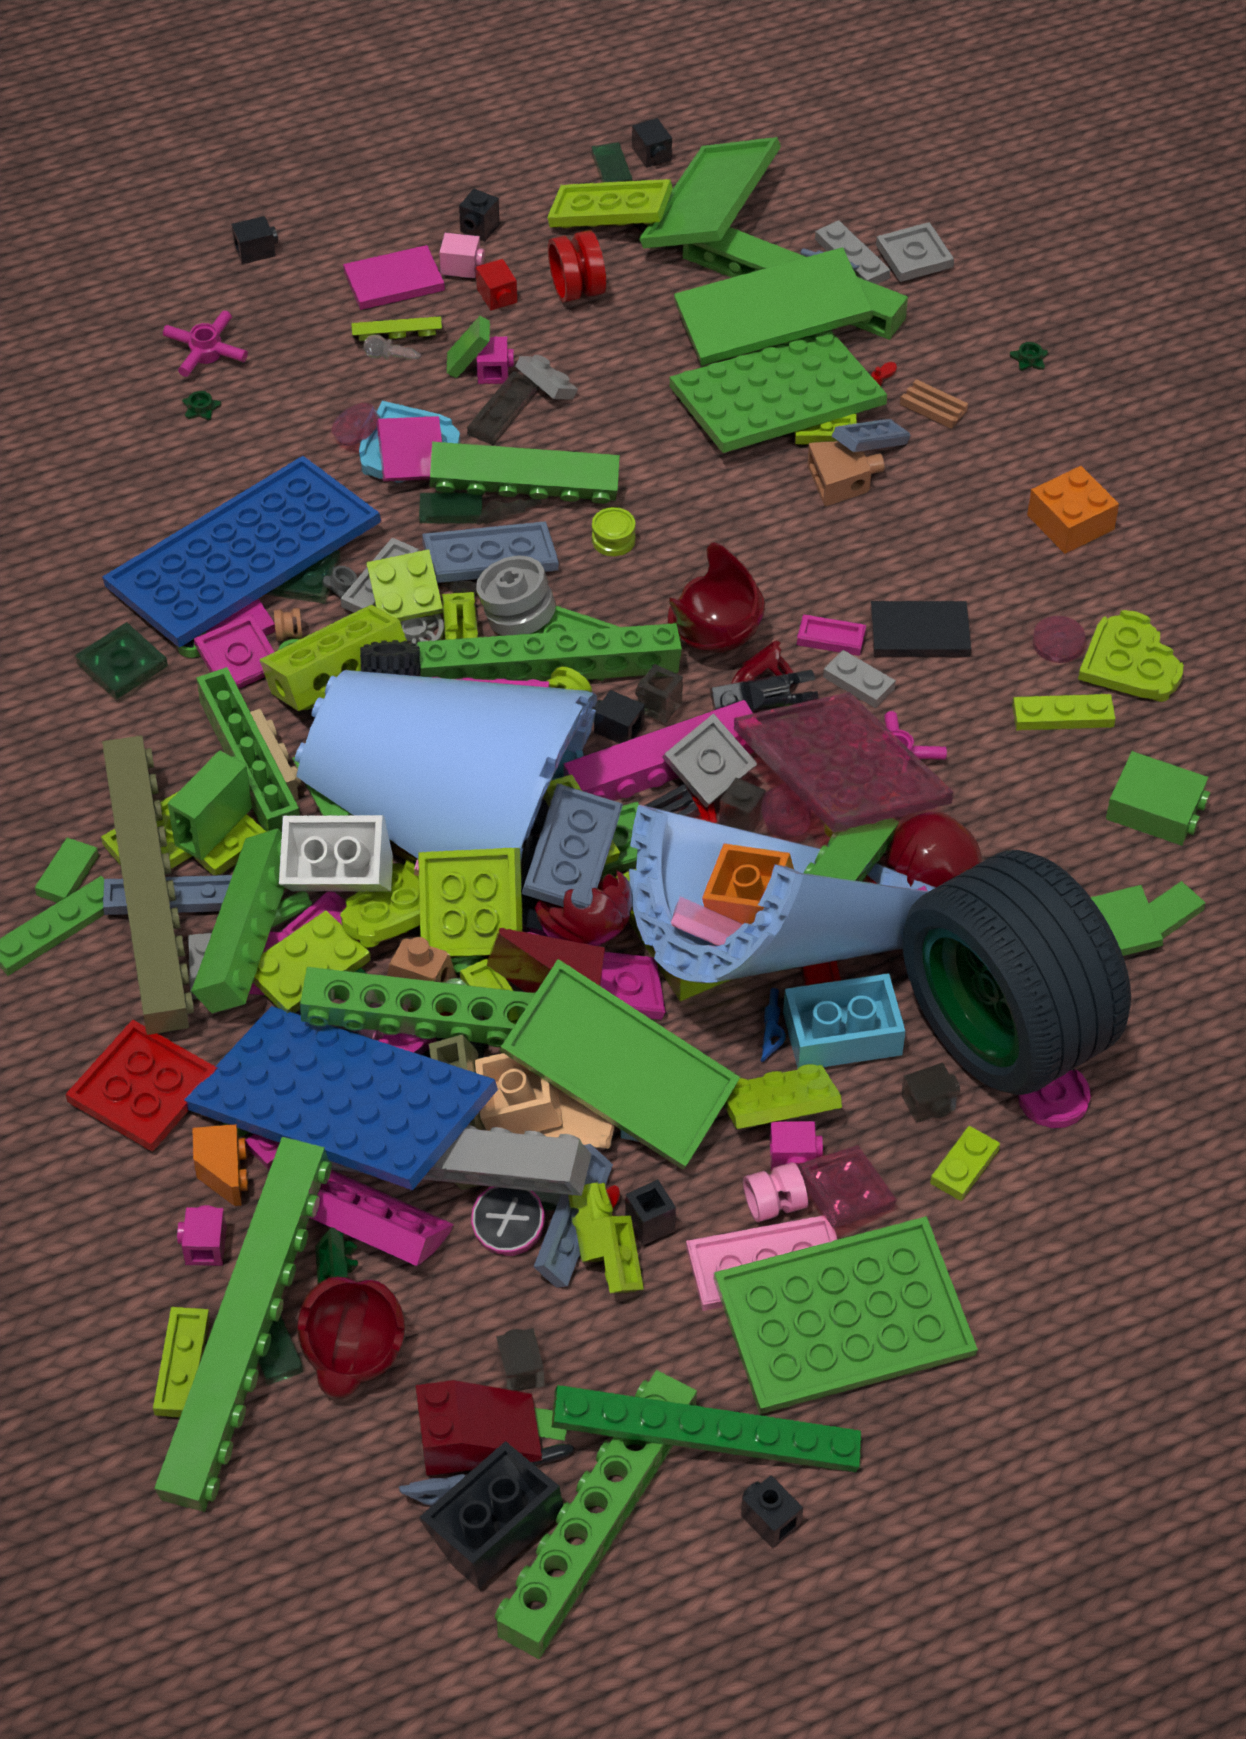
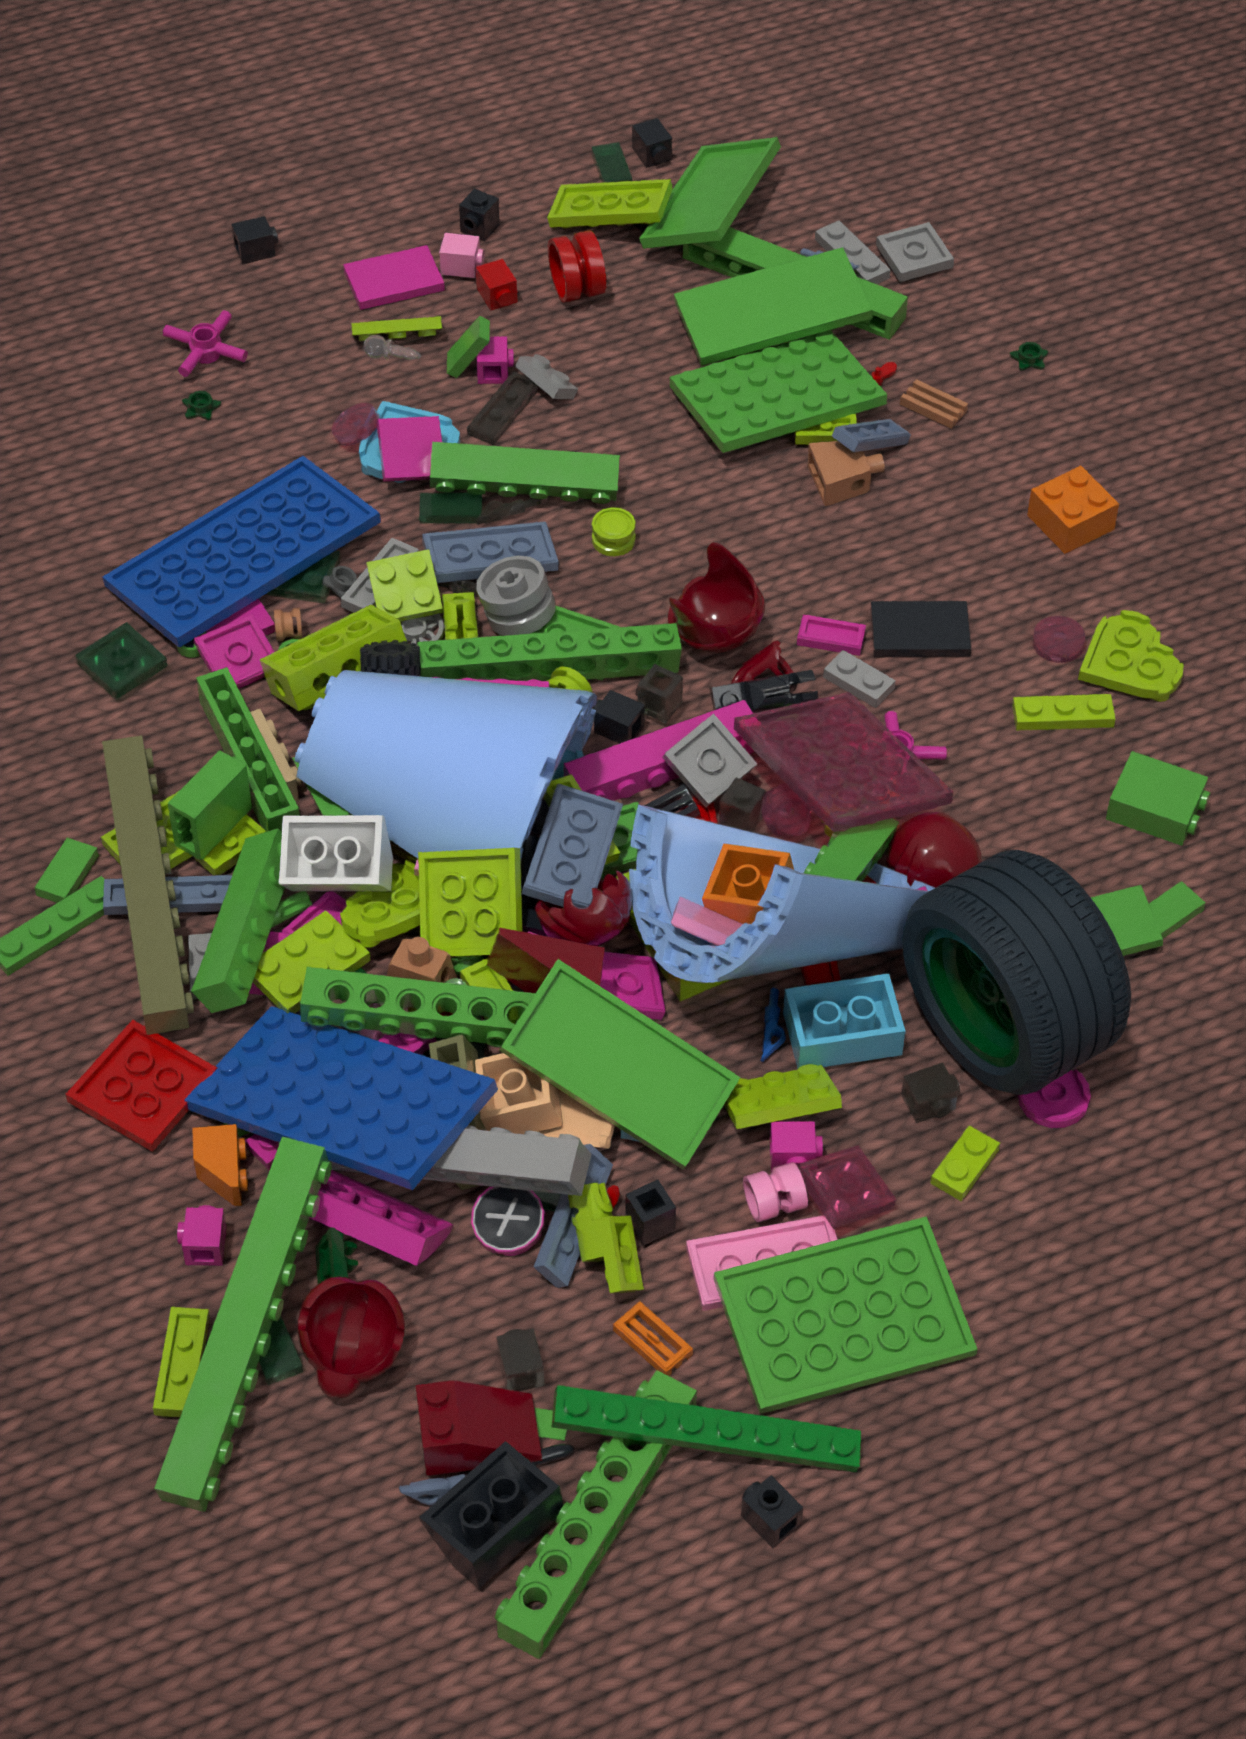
(673, 1360): none -> orange tile

